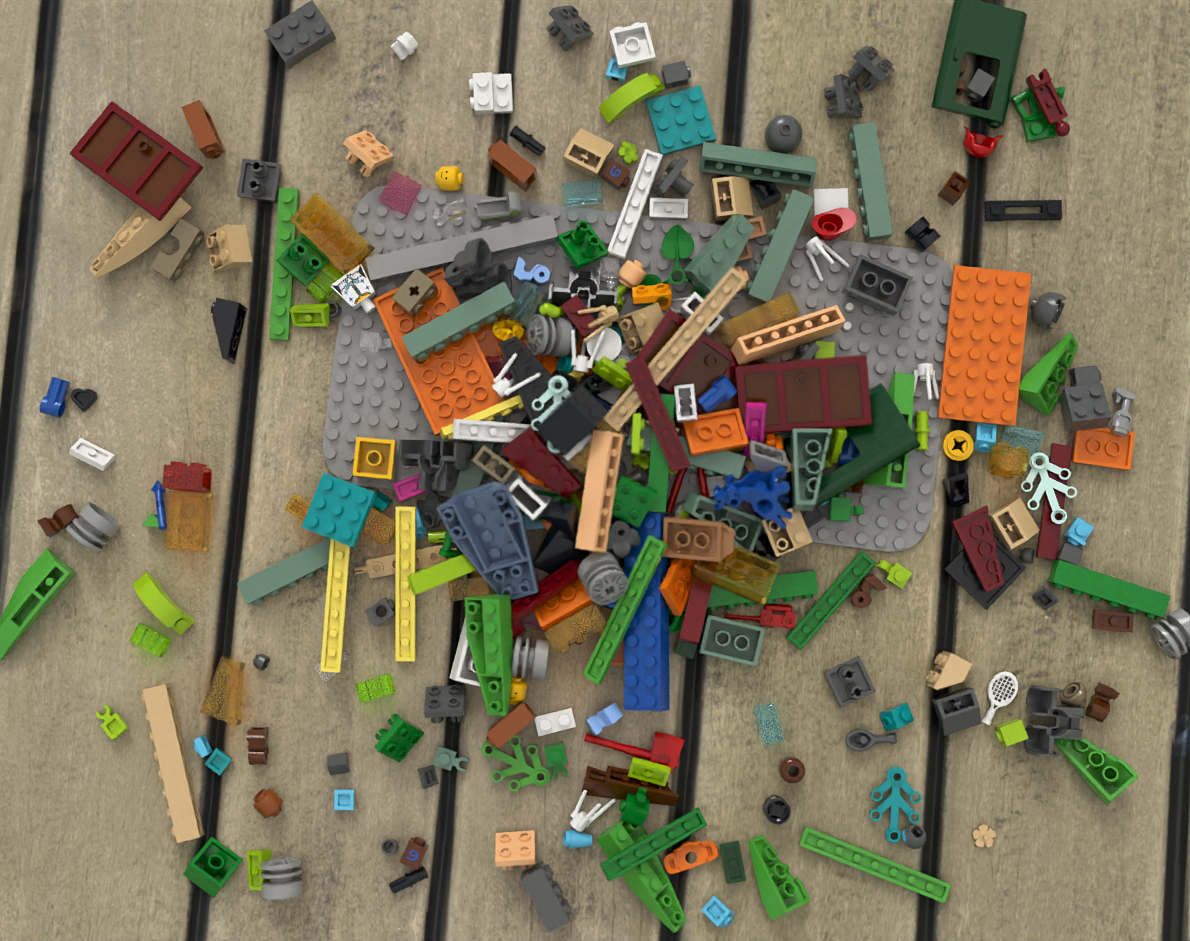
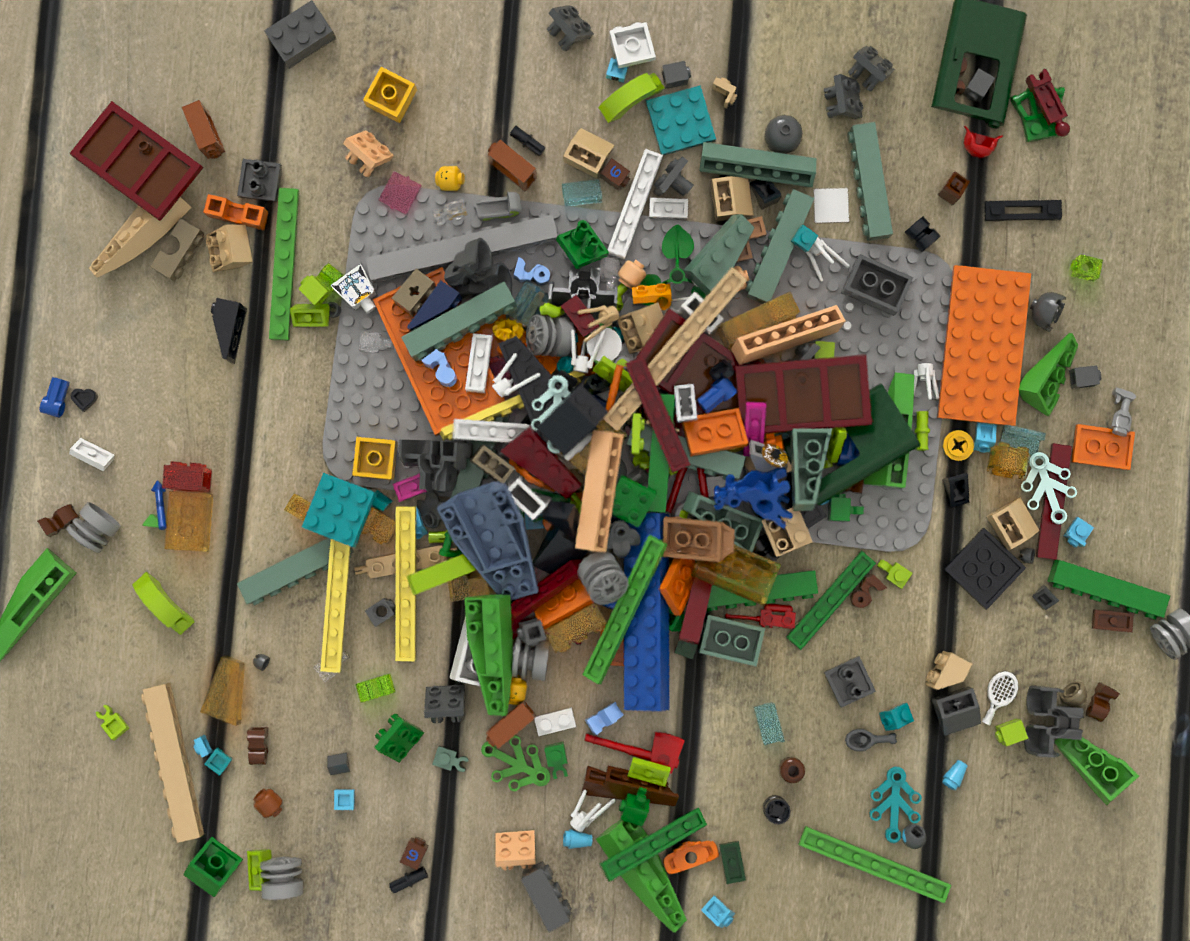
(150, 639): clear neon green axle -> none
(228, 211): none -> orange arch
(303, 259): green plate -> none
(314, 289): none -> lime brick
(332, 233): clear yellow brick -> none
(386, 844): dark grey hinge -> none
(390, 94): none -> yellow brick
(404, 45): white piece -> none
(428, 776): dark grey slope -> none
(438, 303): none -> dark blue slope
(444, 374): none -> light blue leg
(479, 363): none -> white tile
(491, 93): white plate -> none
(531, 632): none -> dark grey brick
(614, 387): none -> orange piece
(628, 151): lime plant -> none
(721, 370): none -> black tile
(725, 88): none -> tan bracket
(774, 455): none -> pearl gold piece
(777, 886): bright green wedge -> none
(804, 238): none -> teal plate
(833, 223): red piece -> none
(955, 775): none -> medium azure cone
(977, 540): dark red wing -> none
(983, 836): tan plant -> none
(1070, 553): dark grey slope -> none
(1085, 407): dark grey brick -> none
(1093, 264): none -> clear neon green brick

